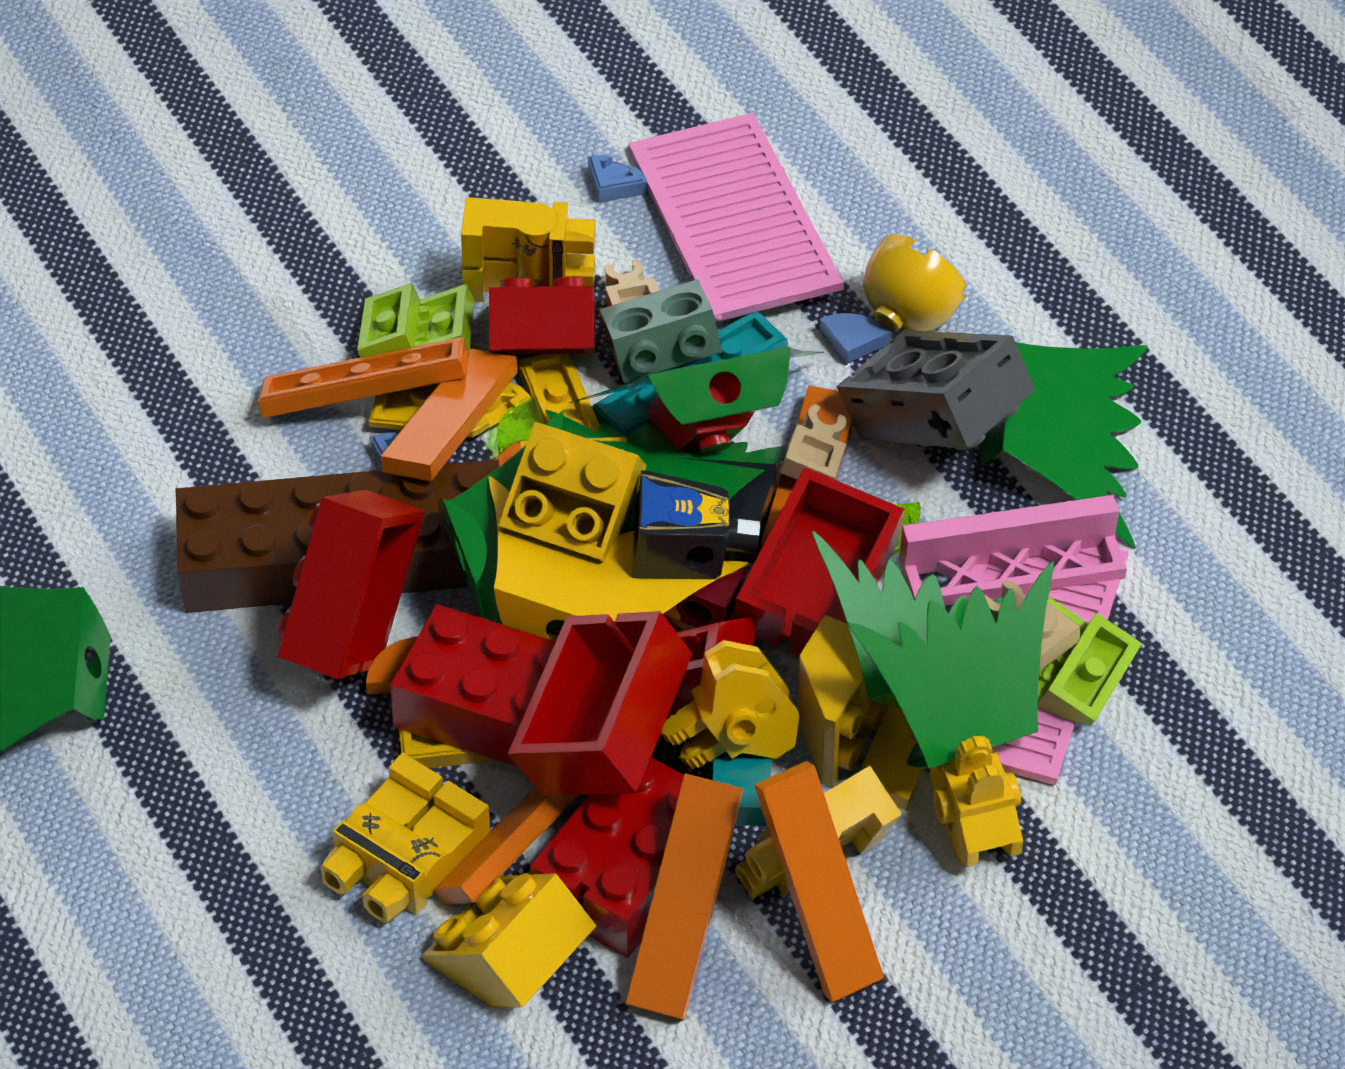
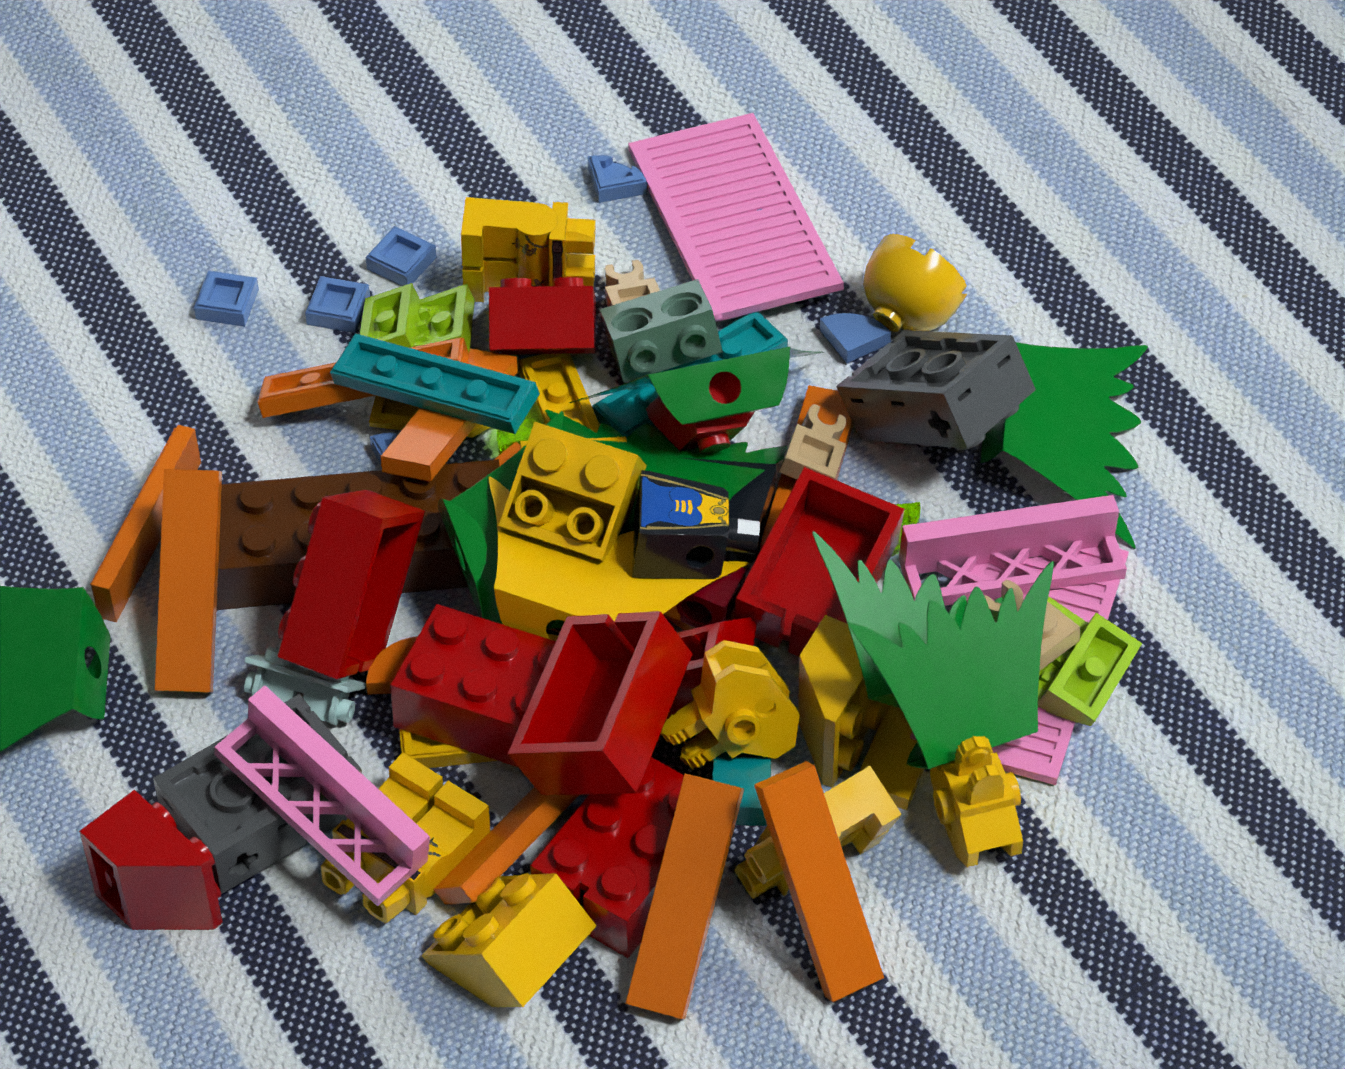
(141, 528): none -> orange tile
(150, 868): none -> red slope
(188, 580): none -> orange tile
(226, 298): none -> medium blue tile
(230, 816): none -> dark grey piece
(322, 693): none -> light aqua hinge
(337, 304): none -> medium blue tile
(339, 782): none -> bright pink fence
(401, 257): none -> medium blue tile
(435, 383): none -> teal tile

